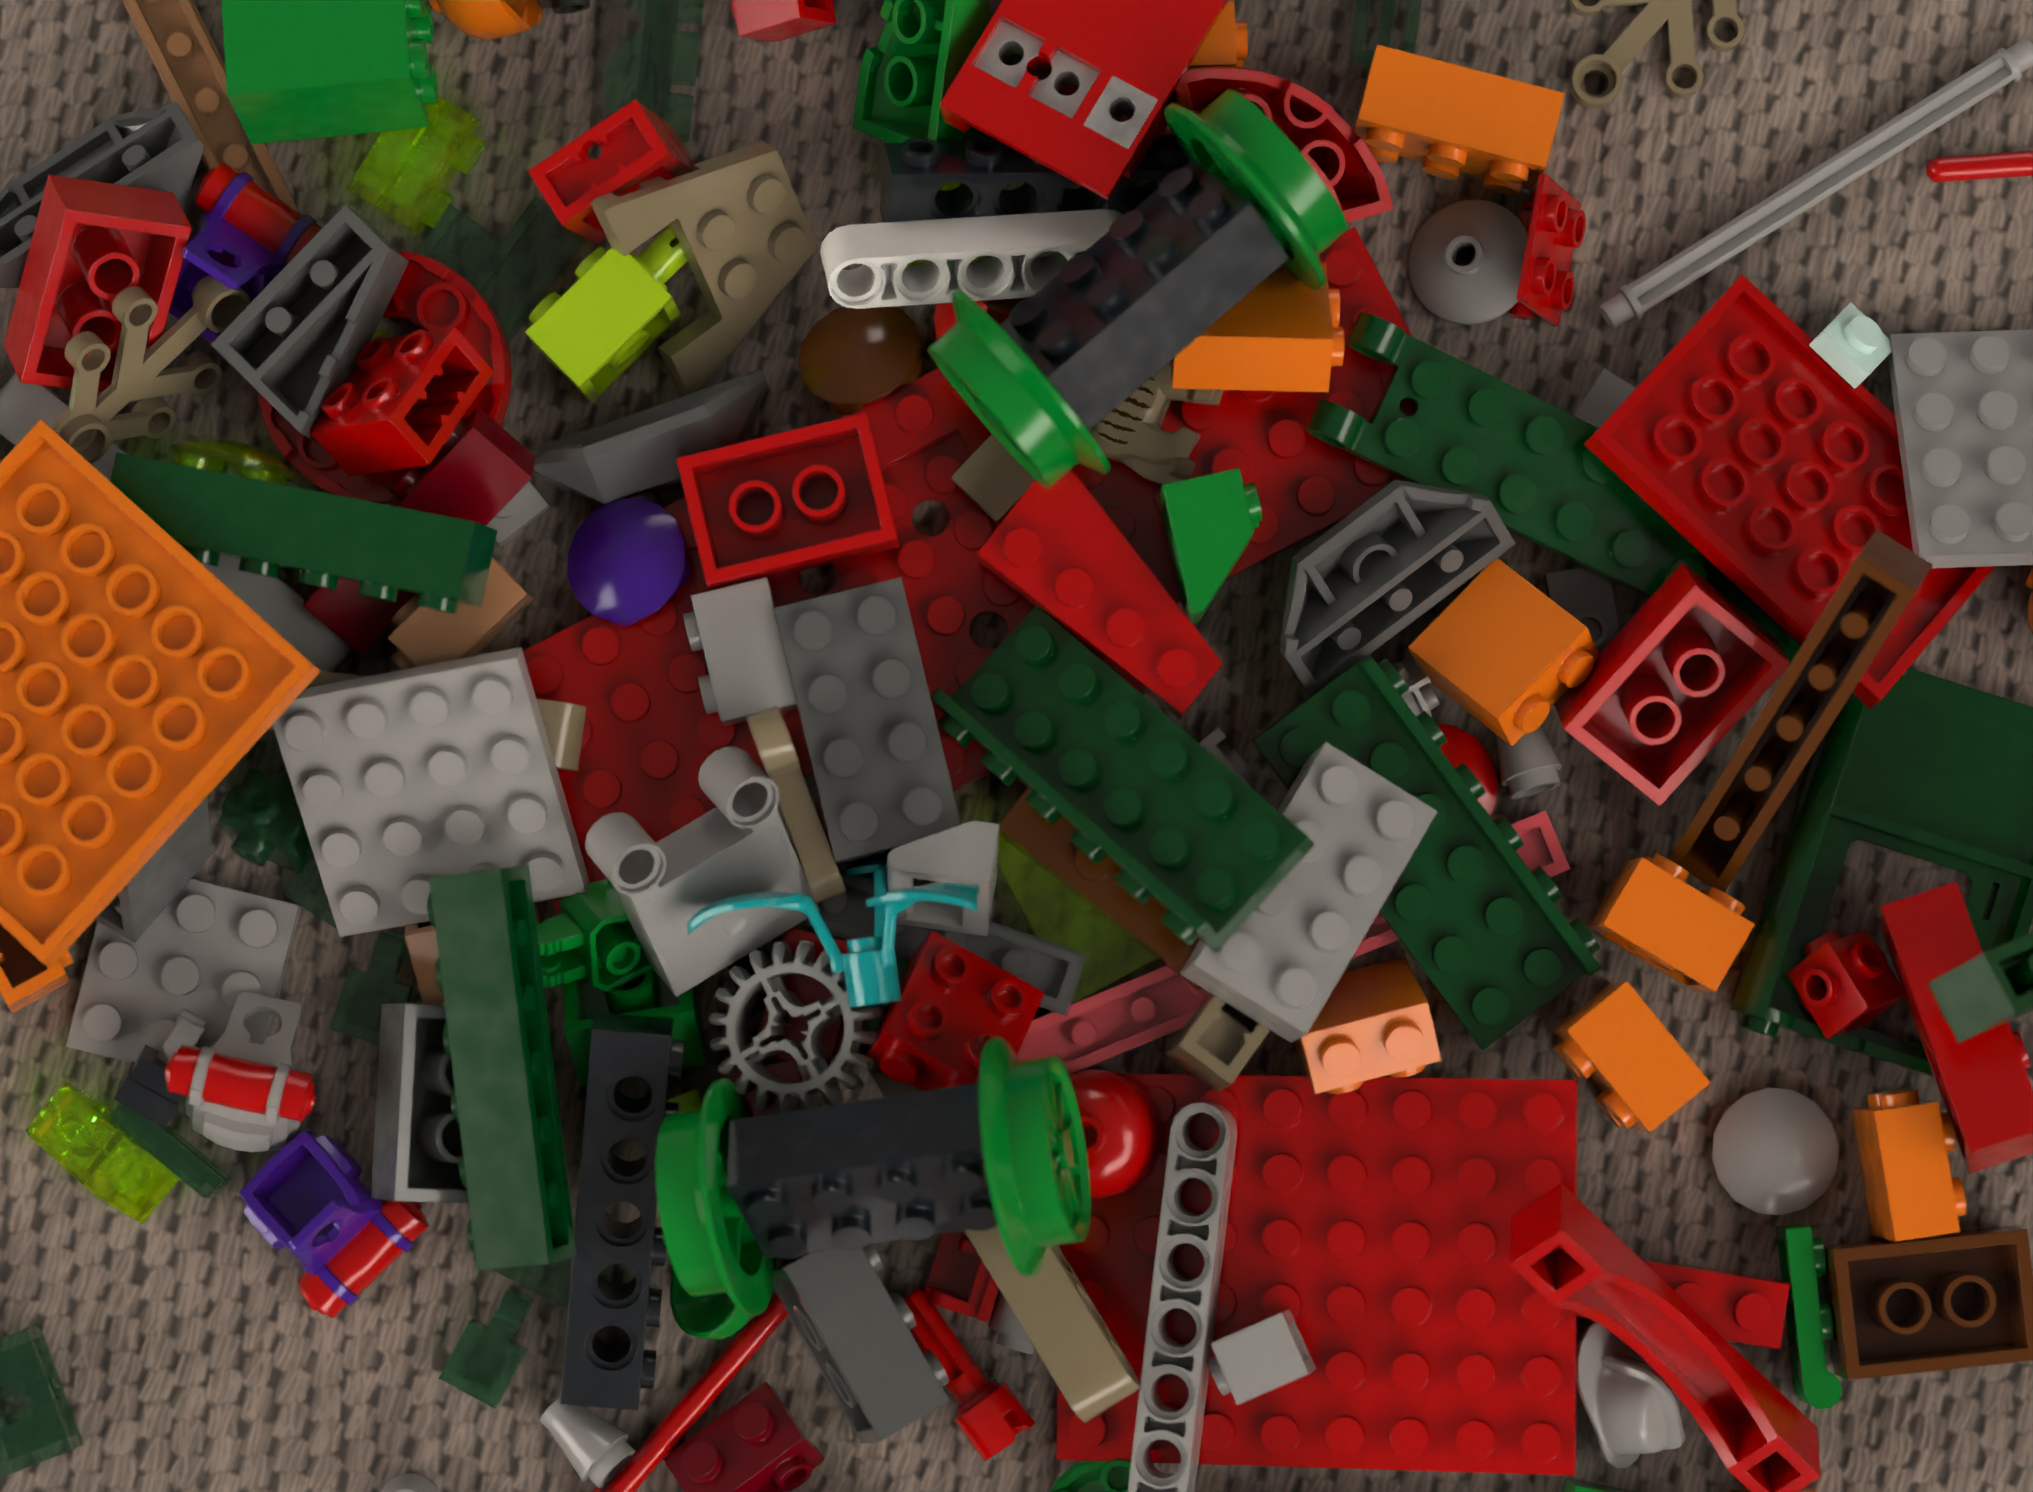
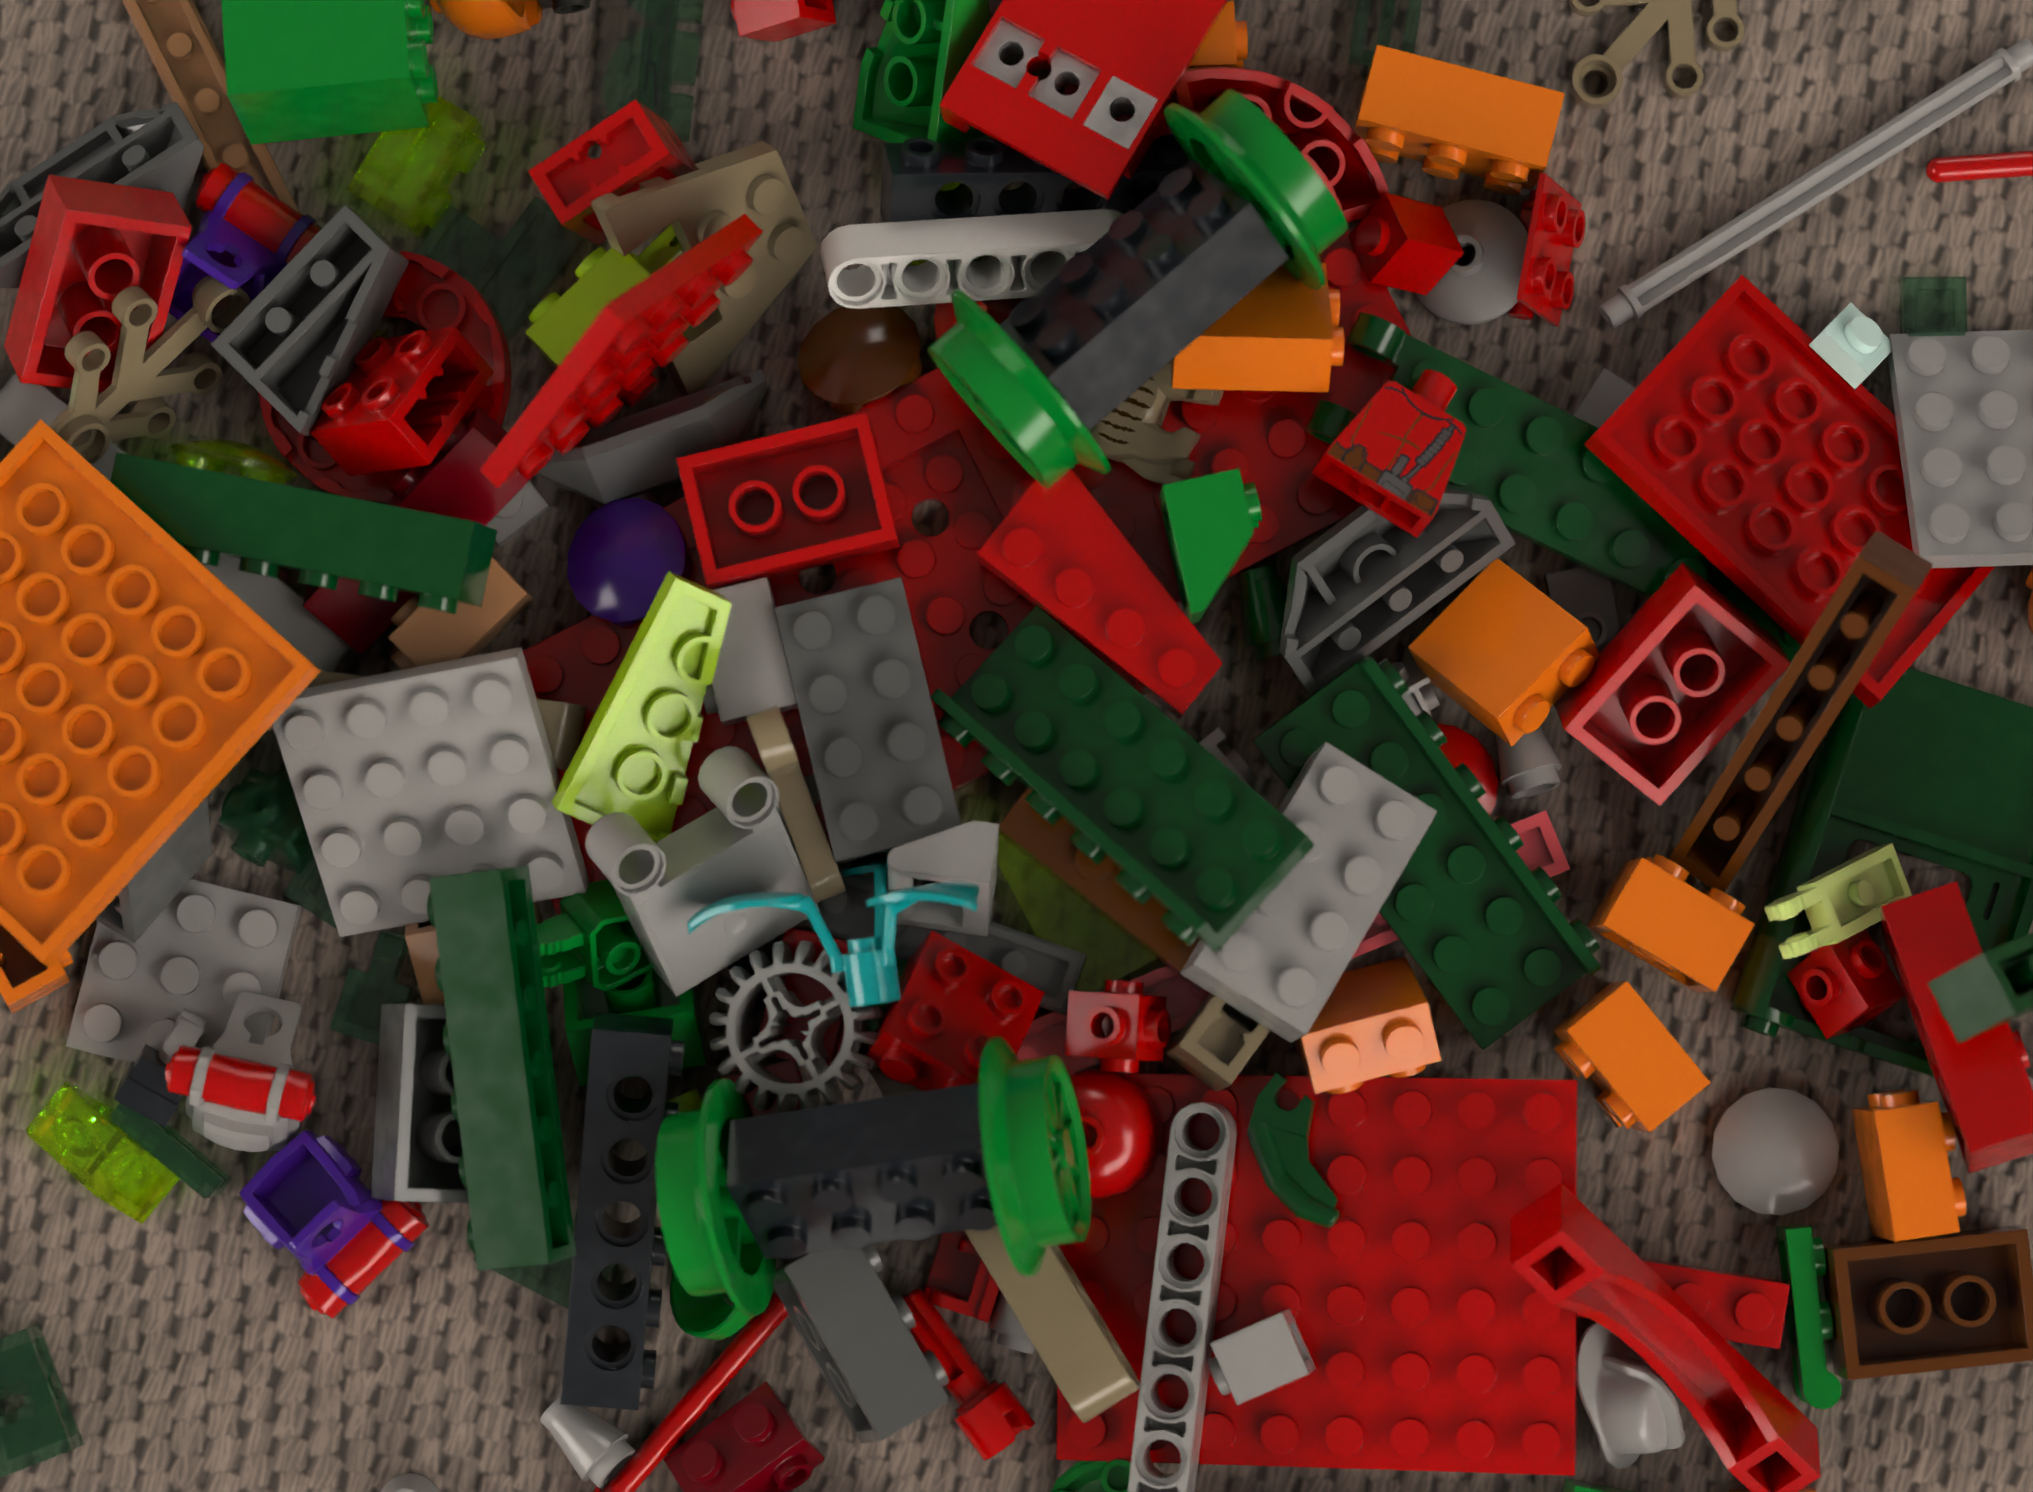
(487, 1356): clear green plate -> none
(621, 351): none -> red plate
(651, 714): none -> lime wing
(993, 479): dark tan tile -> none
(1117, 1026): none -> red brick
(1263, 609): none -> dark green cone
(1282, 1154): none -> dark green piece
(1398, 452): none -> red torso
(1405, 244): none -> red brick
(1842, 900): none -> yellowish green hinge
(1933, 306): none -> clear green tile

